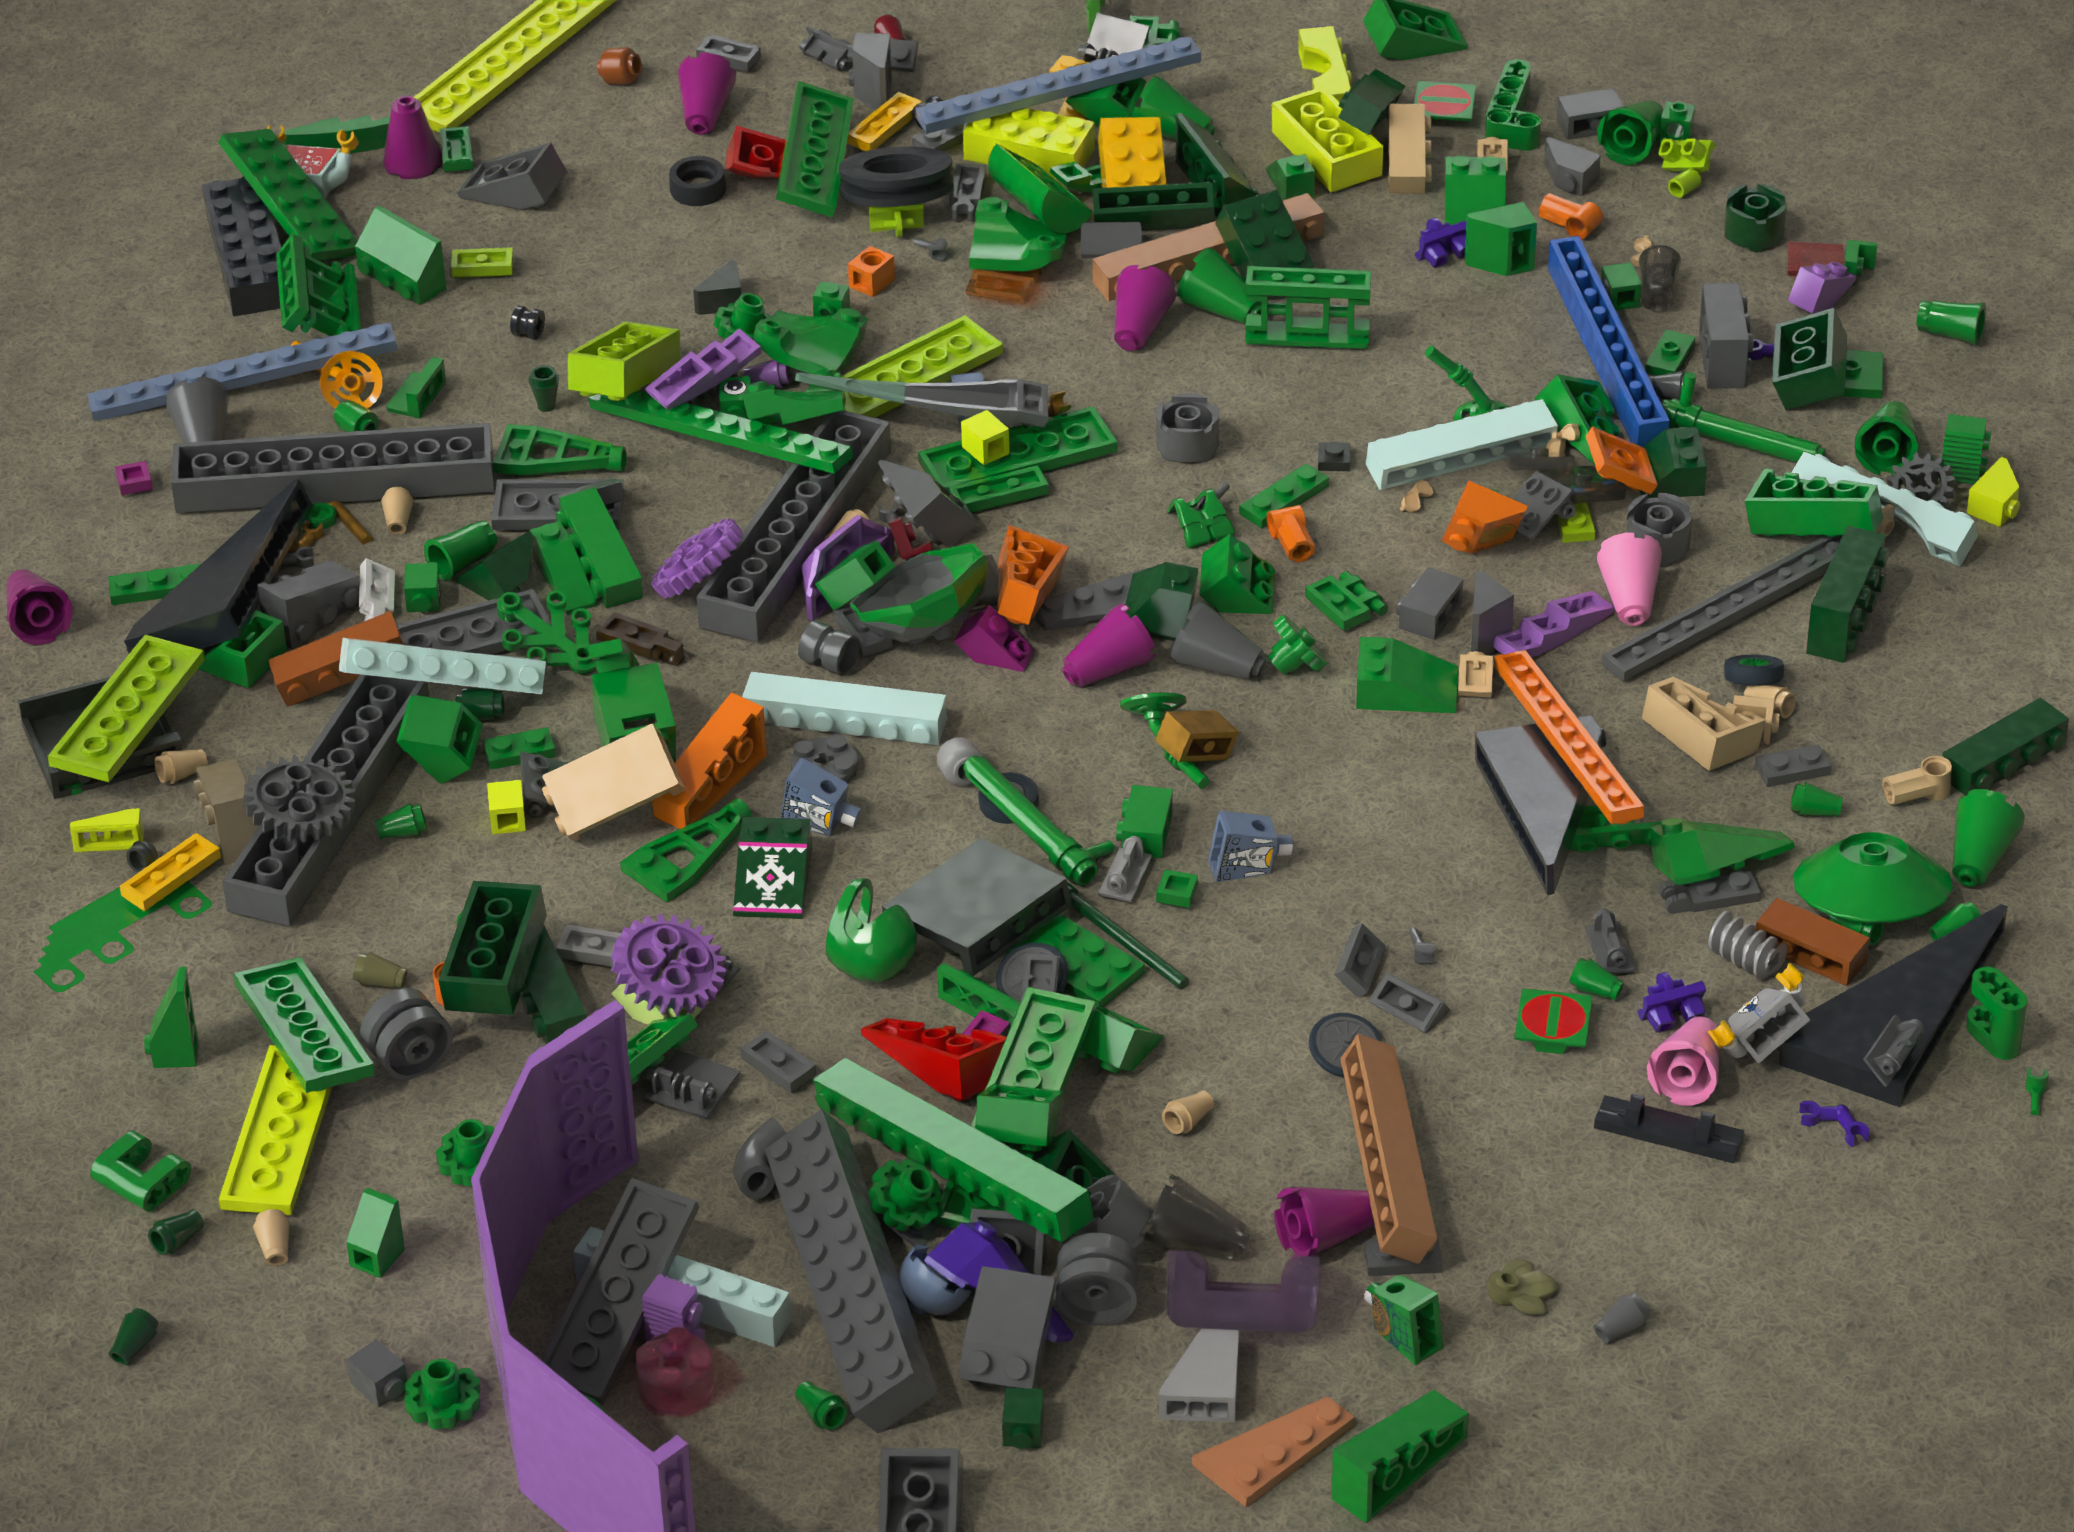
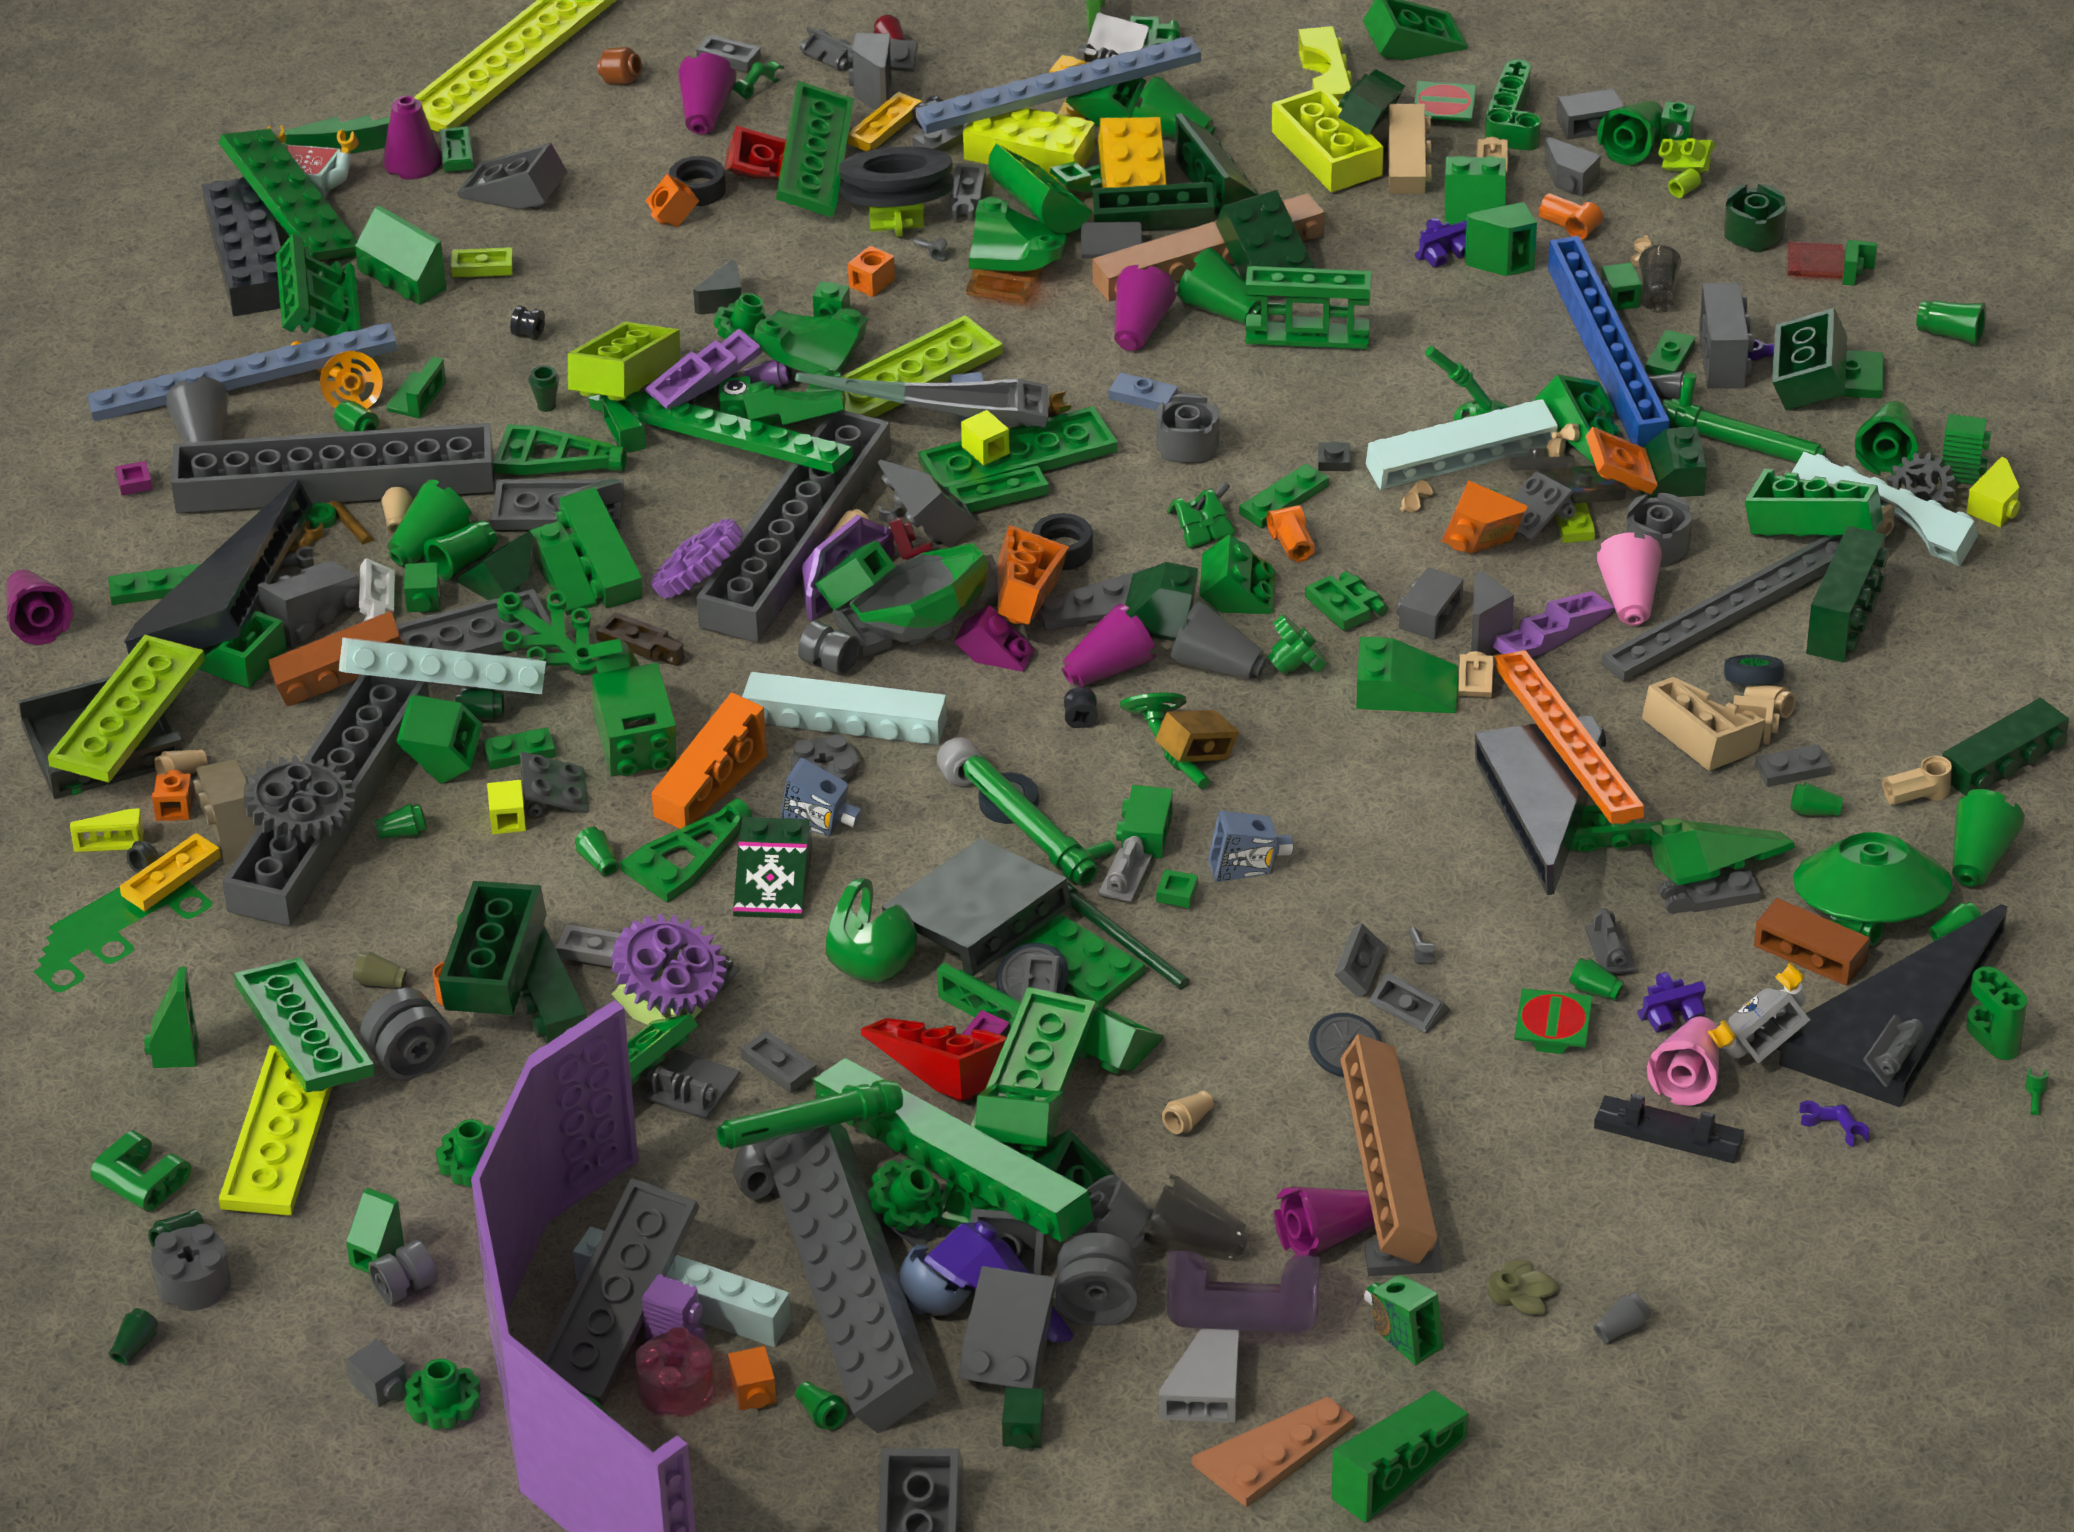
(172, 787): none -> orange brick
(190, 1267): none -> dark grey brick
(273, 1235): tan cone -> none
(406, 1270): none -> dark grey wheel
(429, 516): none -> green cone
(596, 850): none -> green cone
(611, 781): tan panel -> none
(623, 425): none -> green slope
(671, 201): none -> orange brick
(745, 87): none -> green arm
(752, 1378): none -> orange brick
(854, 1103): none -> green cylinder
(1071, 527): none -> black tyre
(1080, 707): none -> black wheel
(1141, 391): none -> sand blue plate
(1292, 176): green slope -> none
(1744, 947): light grey piece -> none
(1820, 286): medium lavender slope -> none

